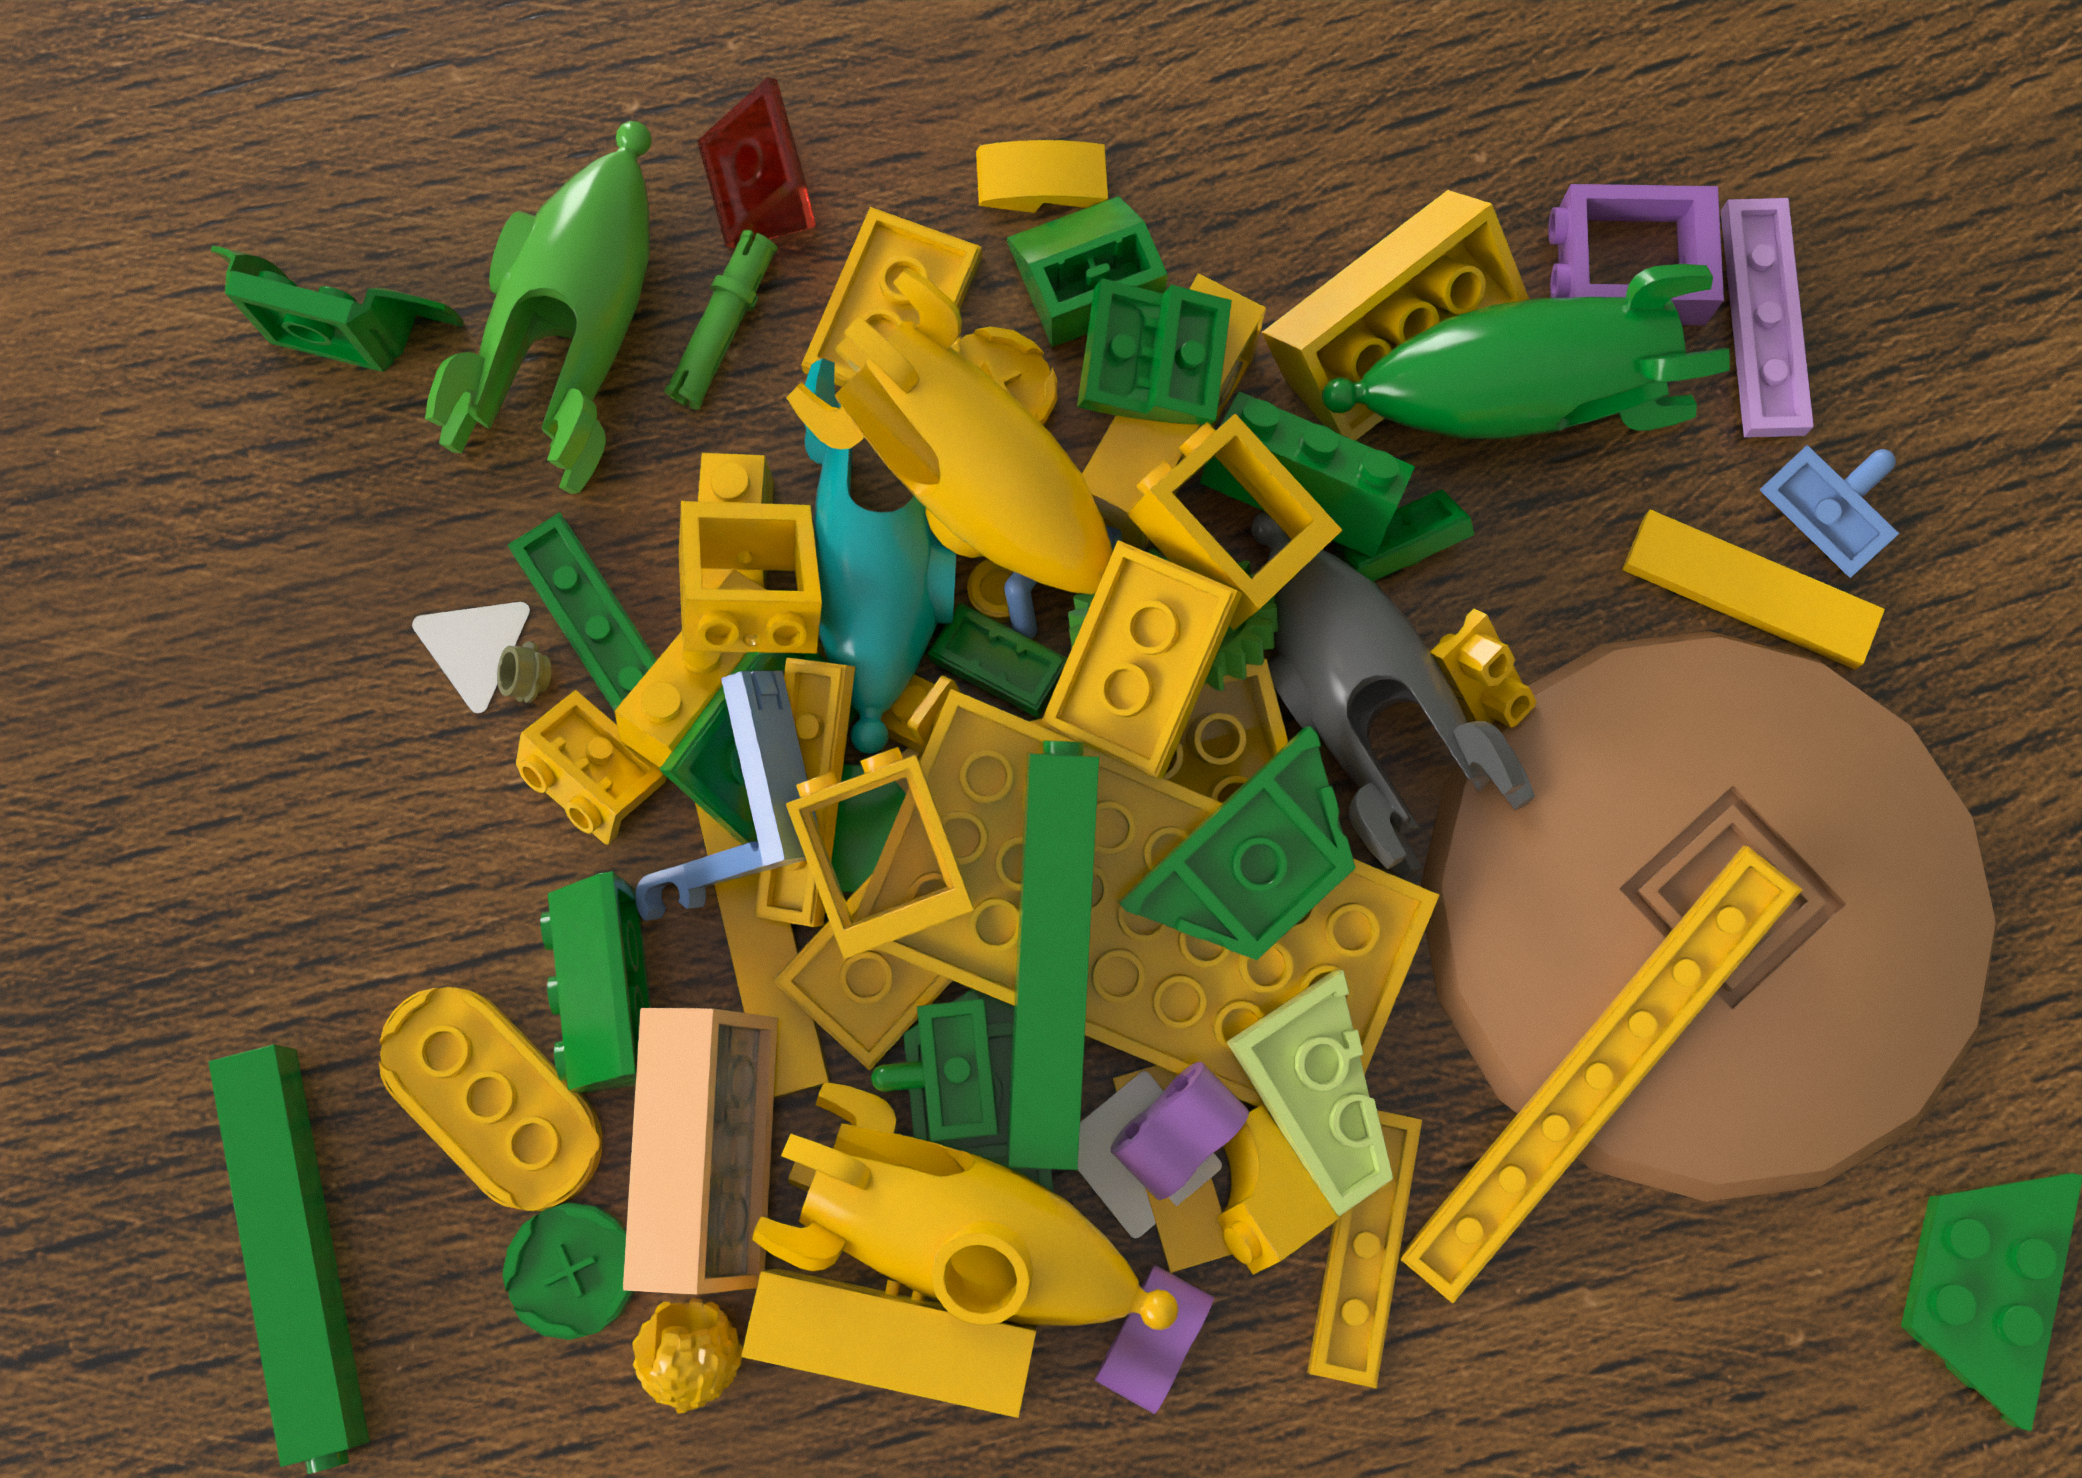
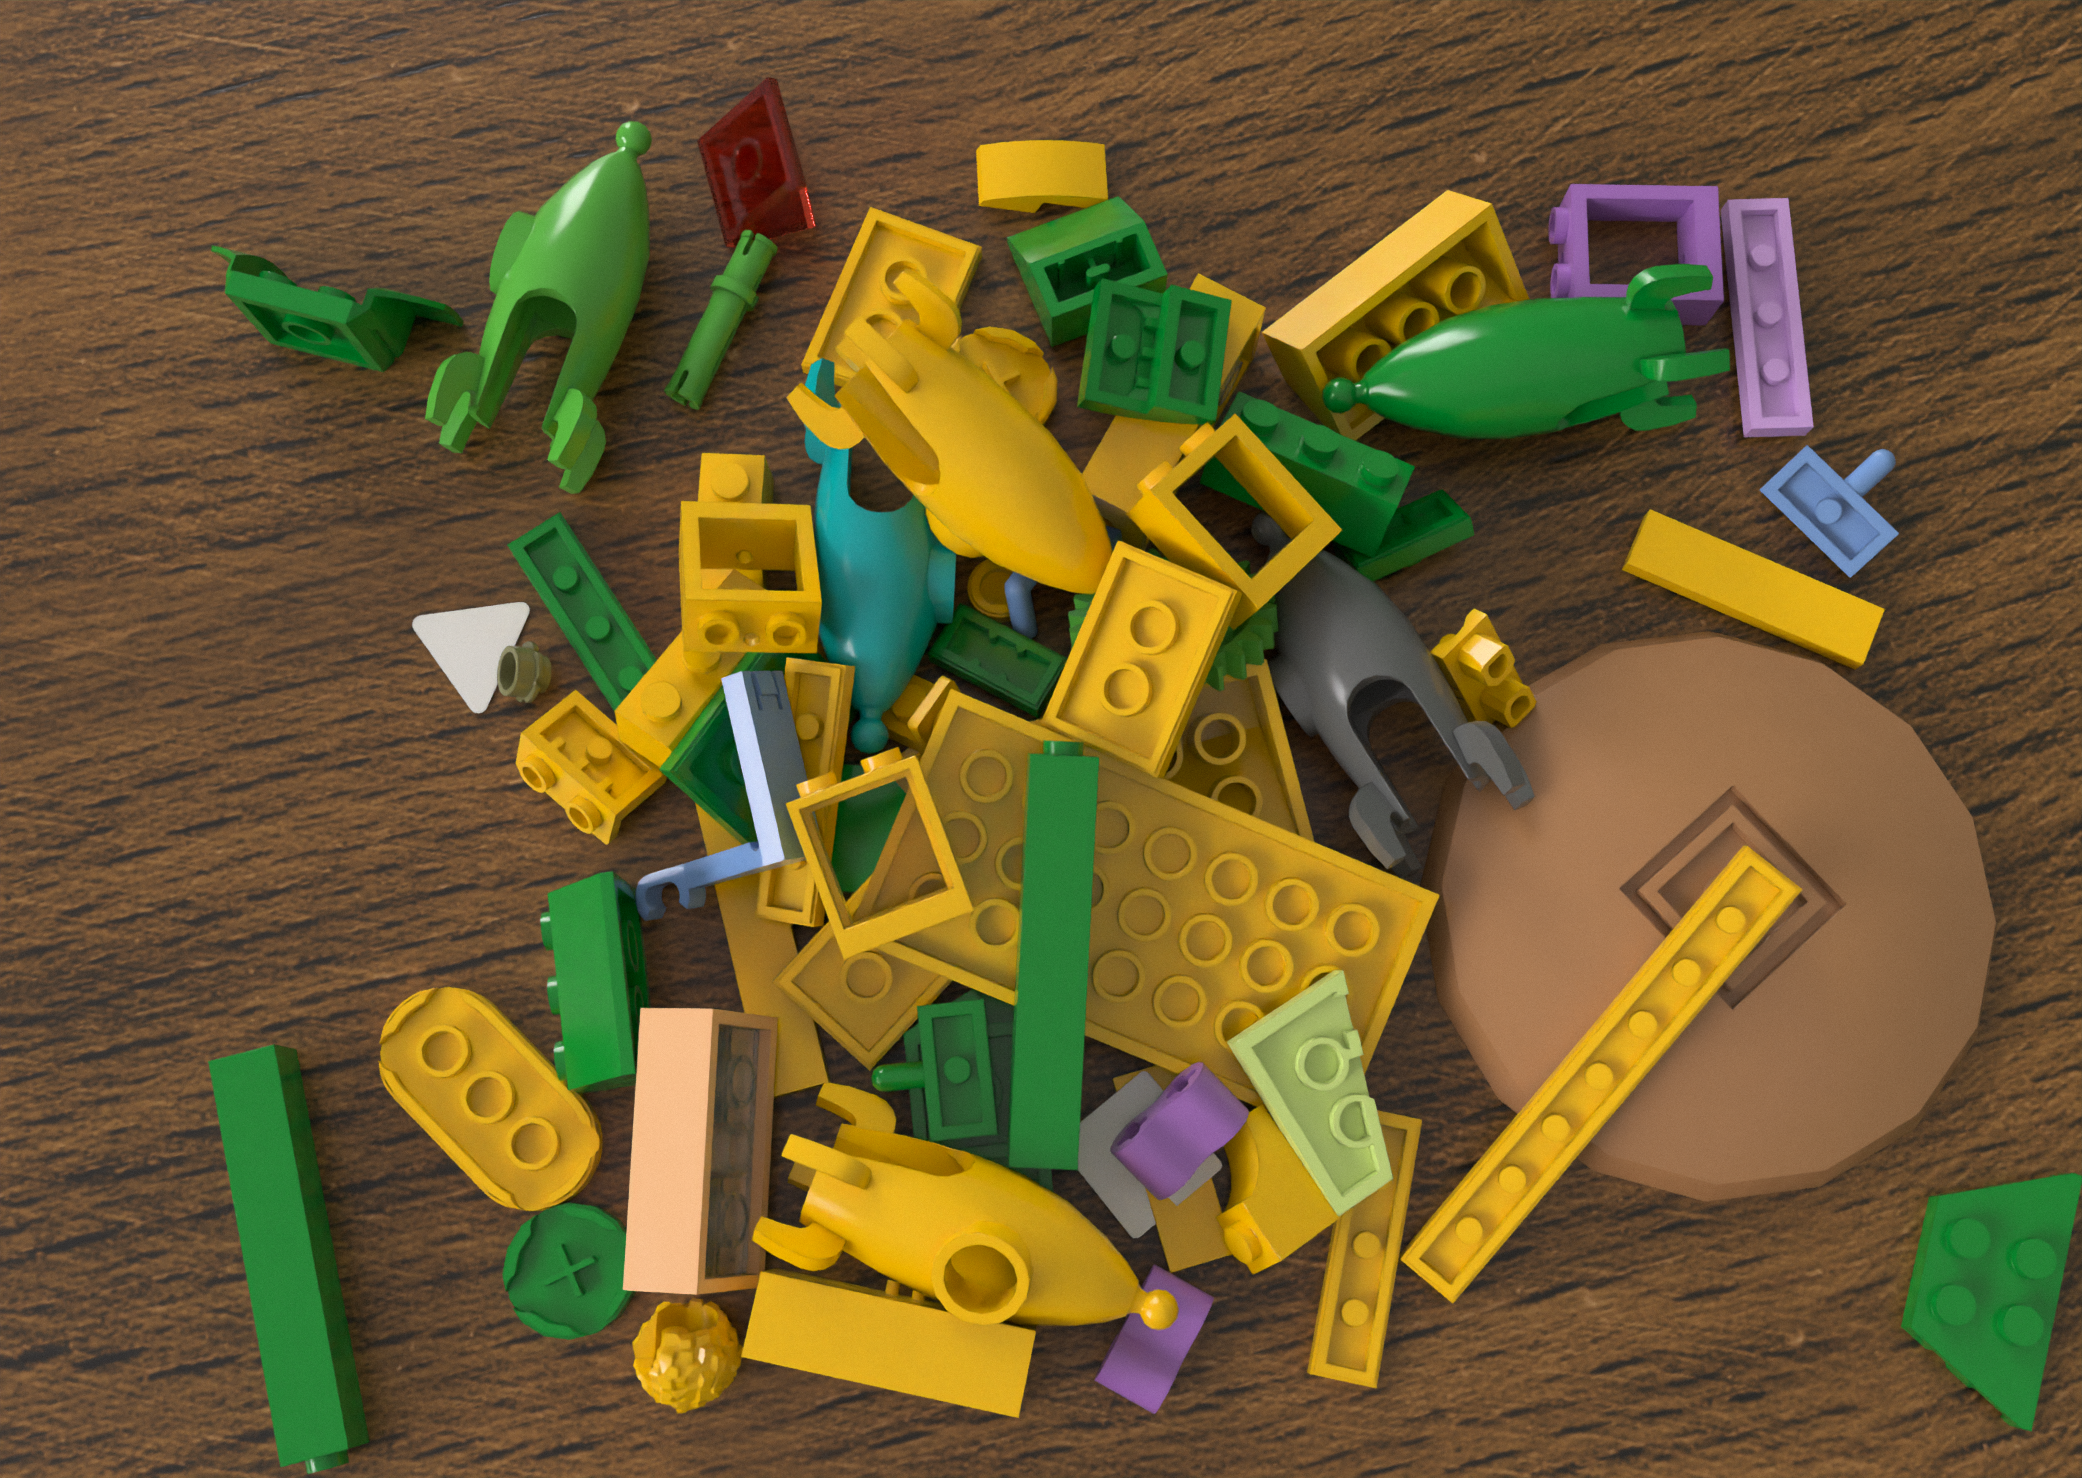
(1254, 859): green wing -> none

